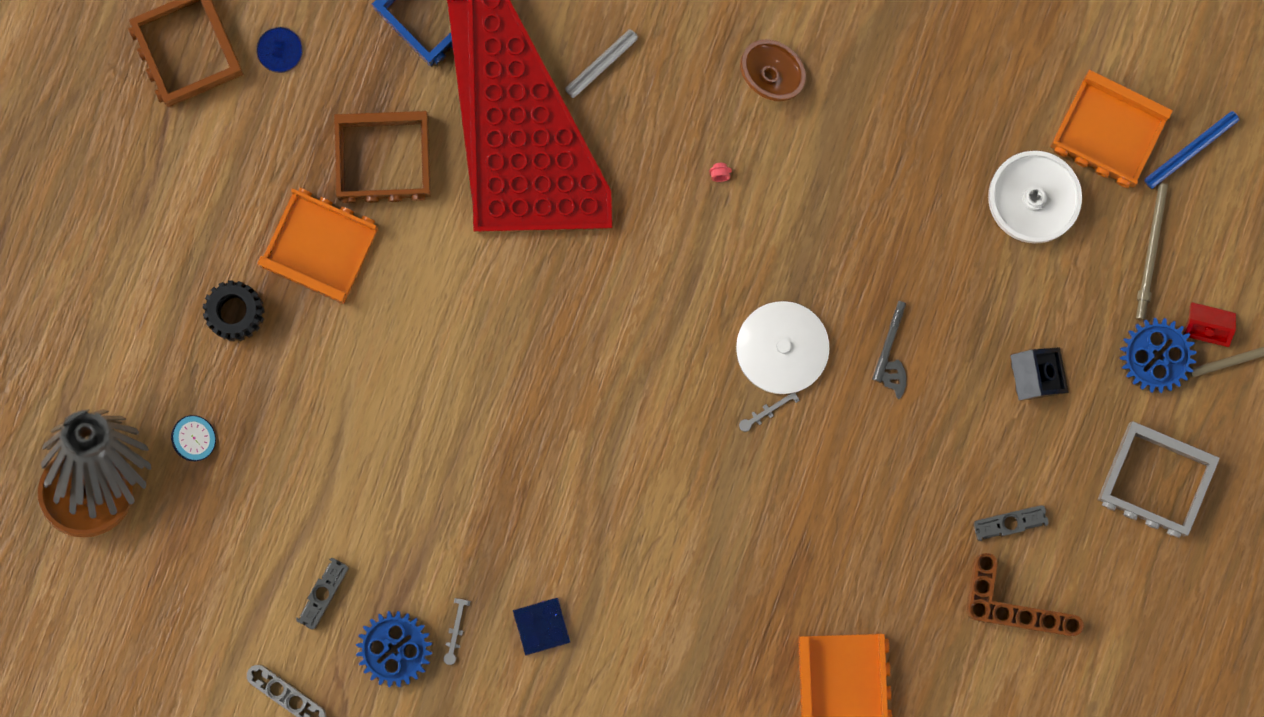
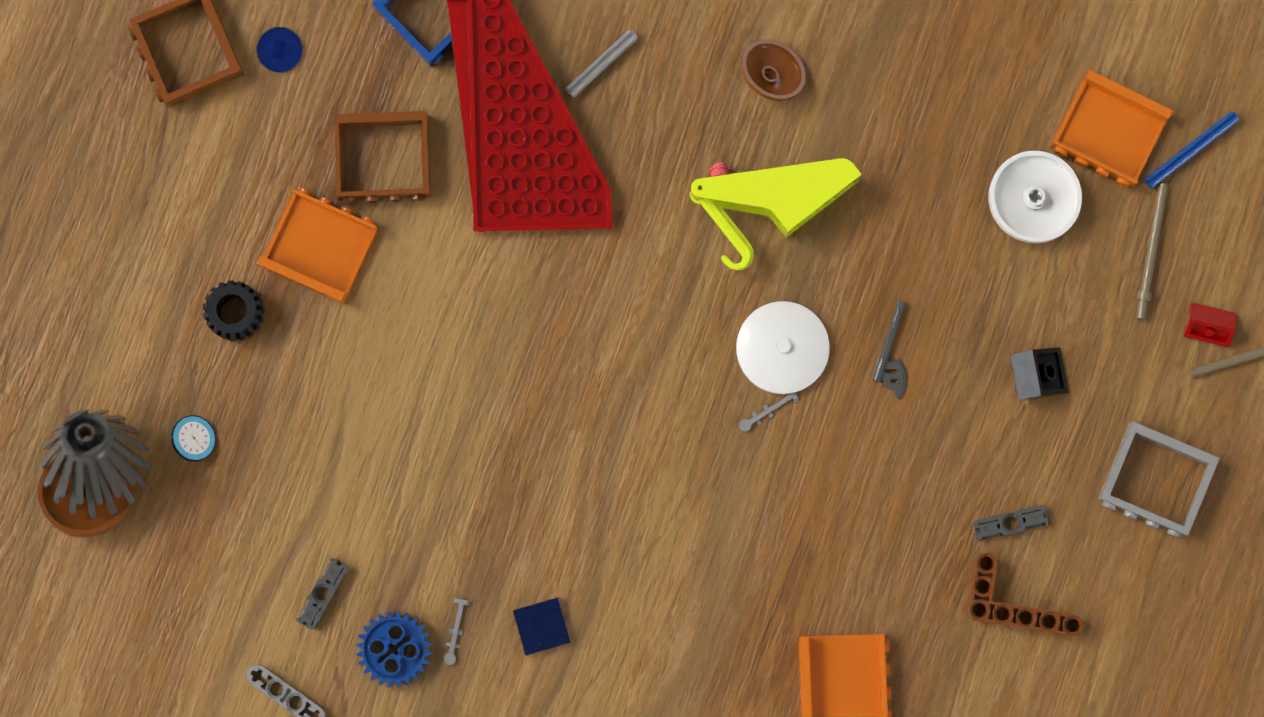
(783, 194): none -> neon yellow piece
(1173, 369): blue gear -> none

